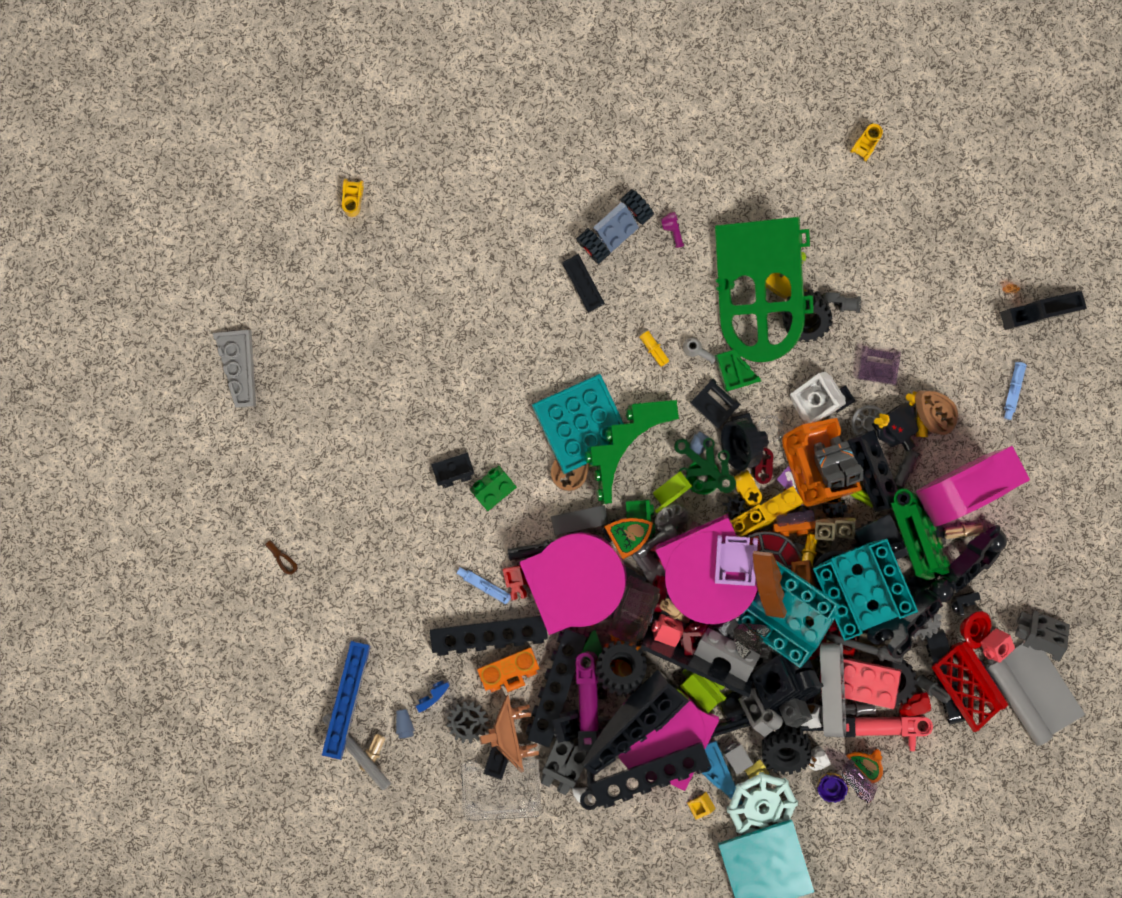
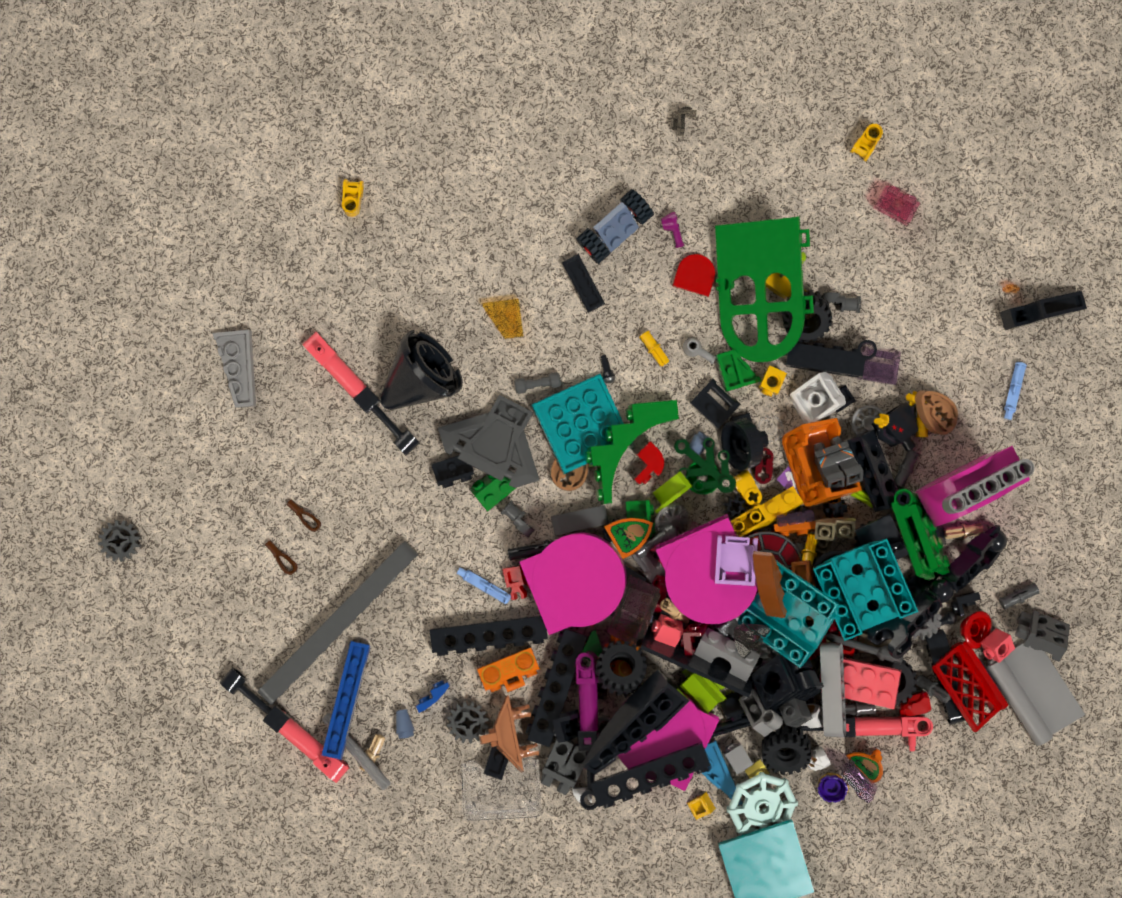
(118, 532): none -> dark grey gear
(282, 722): none -> piece
(299, 511): none -> reddish brown piece
(337, 622): none -> dark grey beam
(356, 389): none -> piece
(420, 373): none -> black cone
(494, 442): none -> dark grey plate
(506, 317): none -> clear yellow wing
(515, 515): none -> dark grey connector
(523, 385): none -> dark grey piece
(608, 375): none -> black piece
(653, 459): none -> red brick
(679, 122): none -> clear smoke bracket
(695, 275): none -> red tile
(775, 373): none -> yellow brick
(829, 360): none -> black hinge
(886, 204): none -> clear pink brick
(948, 618): none -> black piece
(979, 488): none -> light grey beam
(1019, 596): none -> dark grey pin

